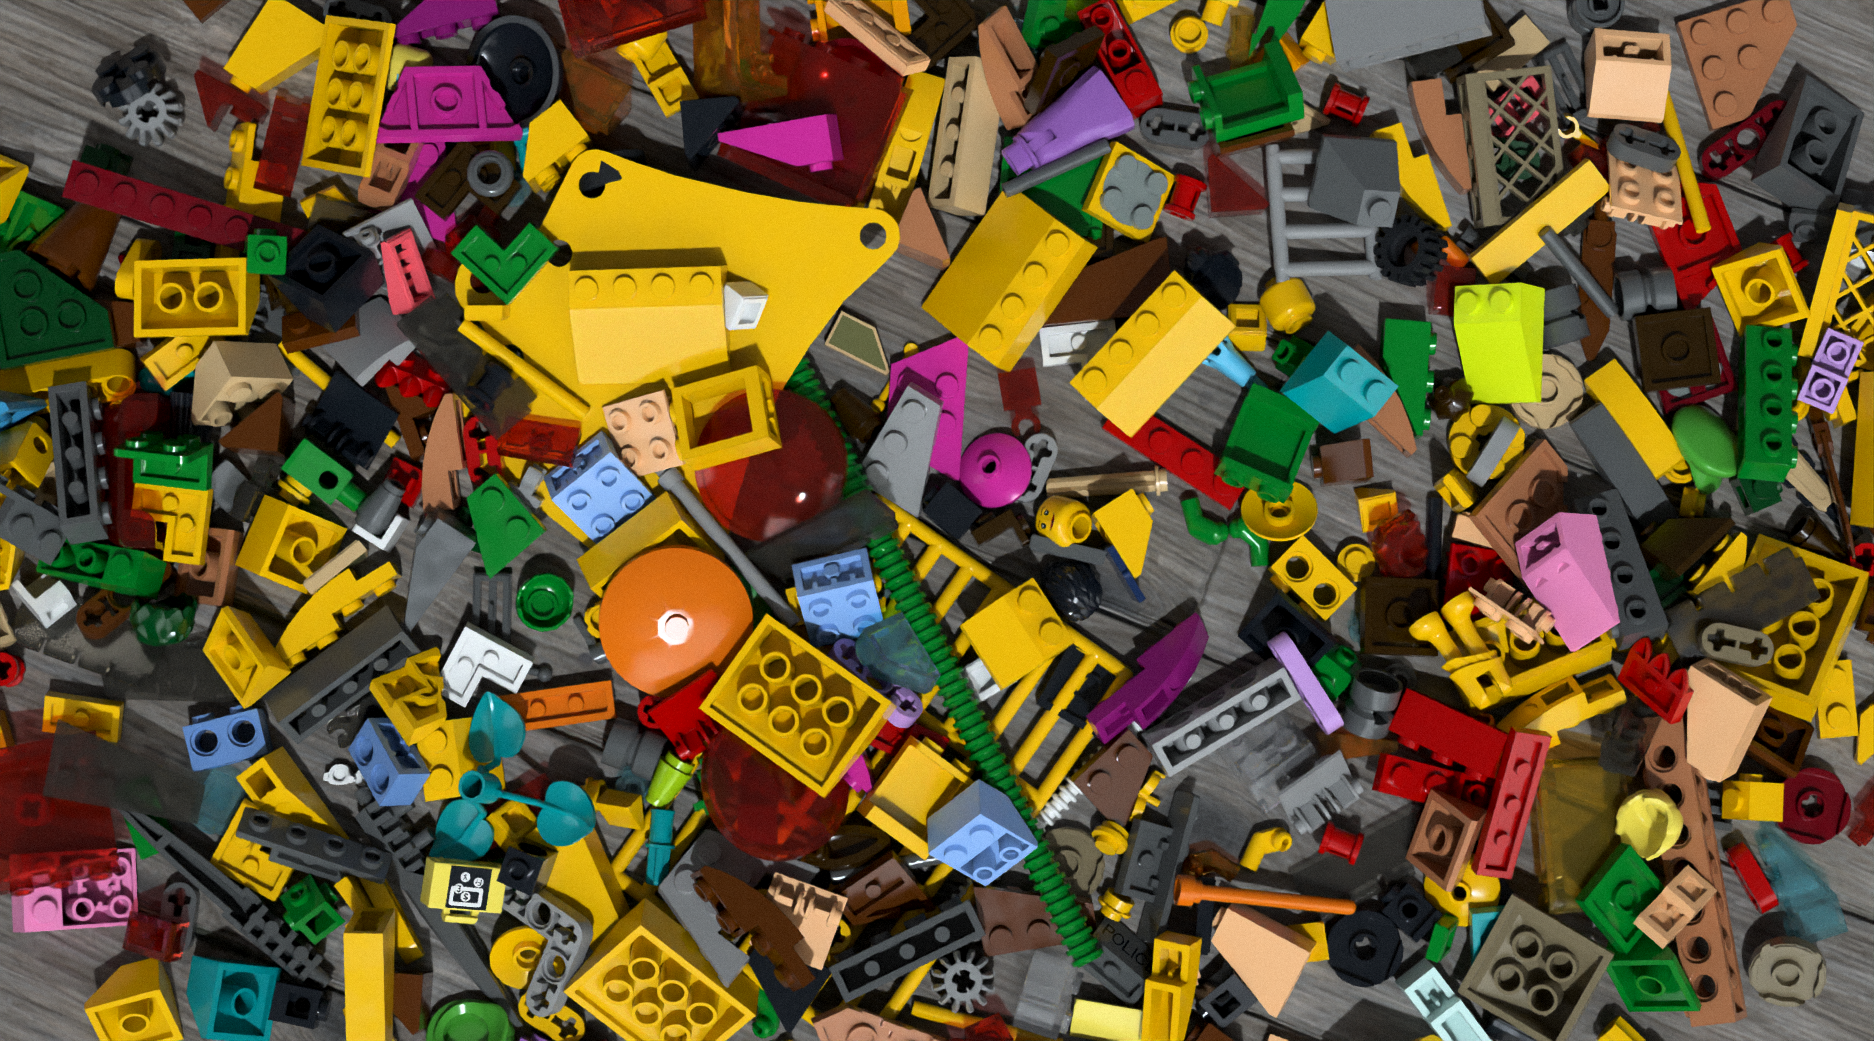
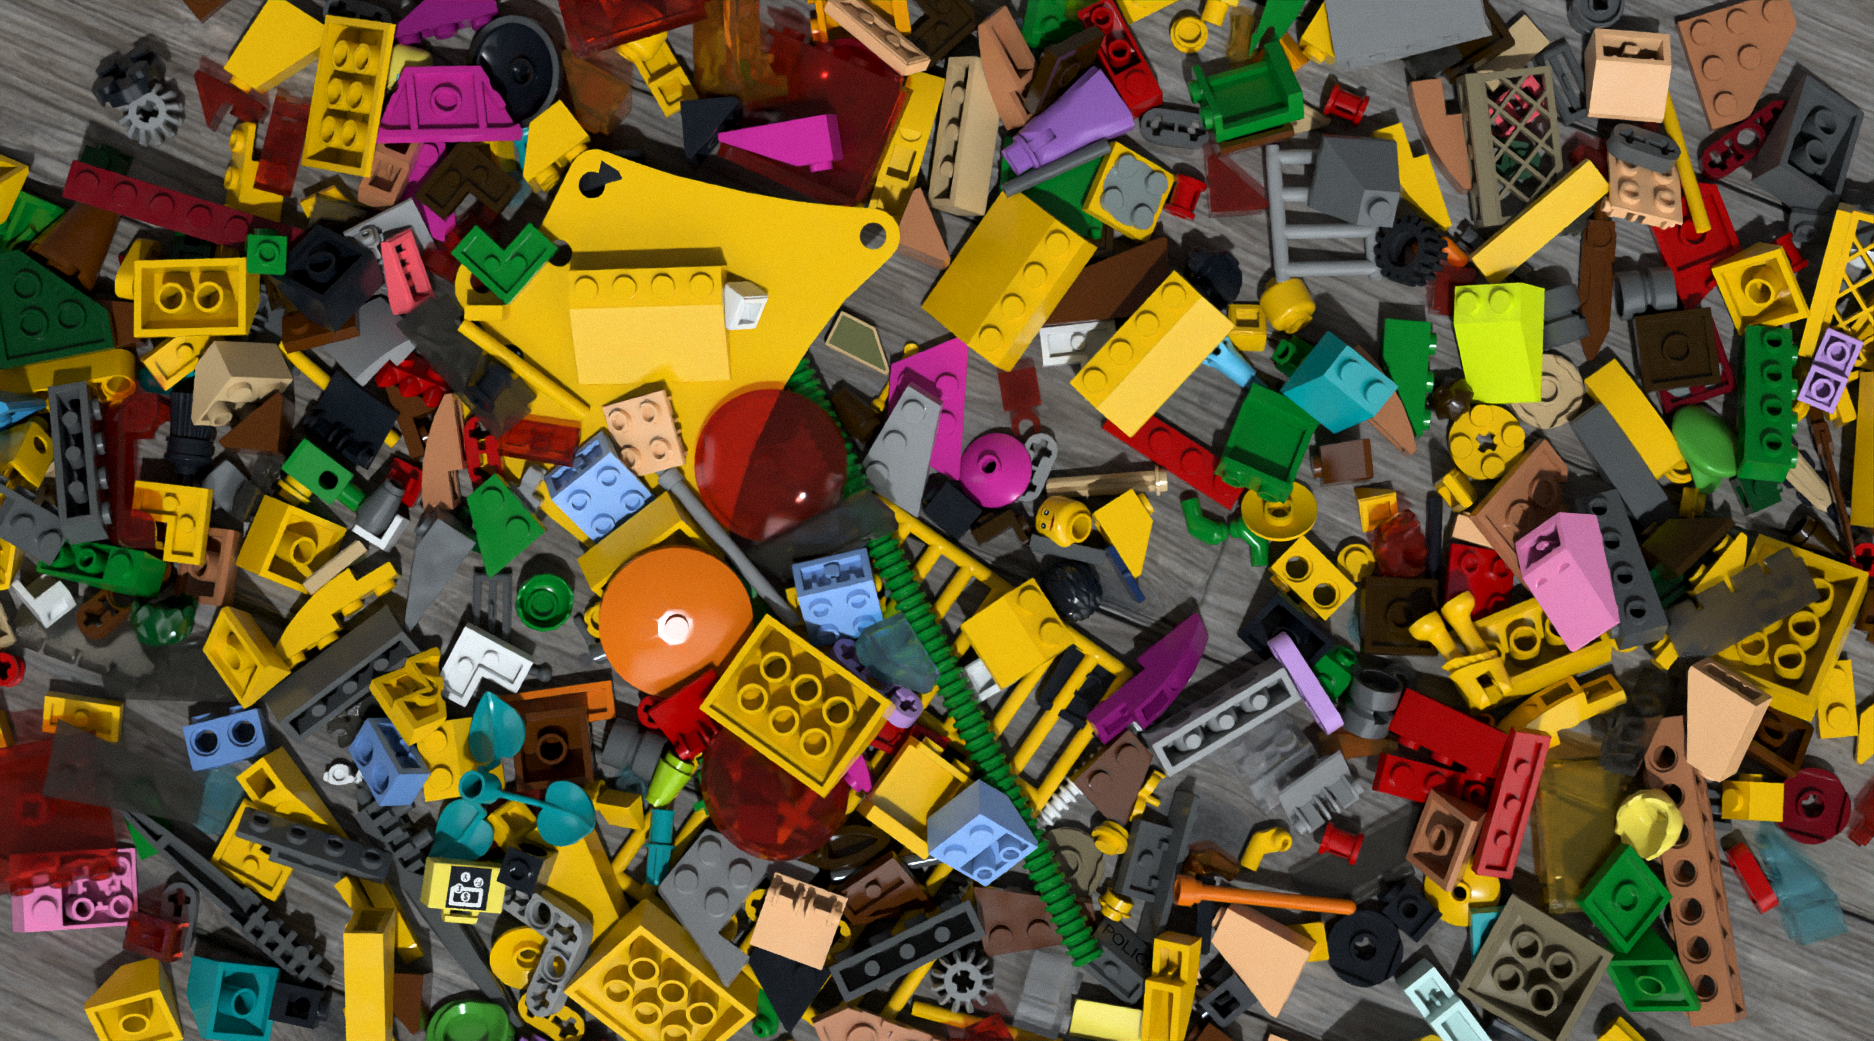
(169, 461): green bracket -> none
(312, 908): green brick -> none
(496, 188): dark grey piece -> none
(555, 749): none -> reddish brown slope
(745, 910): reddish brown slope -> none
(762, 413): yellow window -> none
(1442, 937): green tile -> none
(1492, 451): light grey beam -> none
(1497, 598): light nougat hinge -> none
(1575, 132): yellow hand -> none
(1578, 271): dark grey bar -> none
(1654, 682): red plate -> none
(1675, 906): light nougat slope -> none
(1737, 636): dark tan beam -> none
(1787, 971): dark tan tile -> none

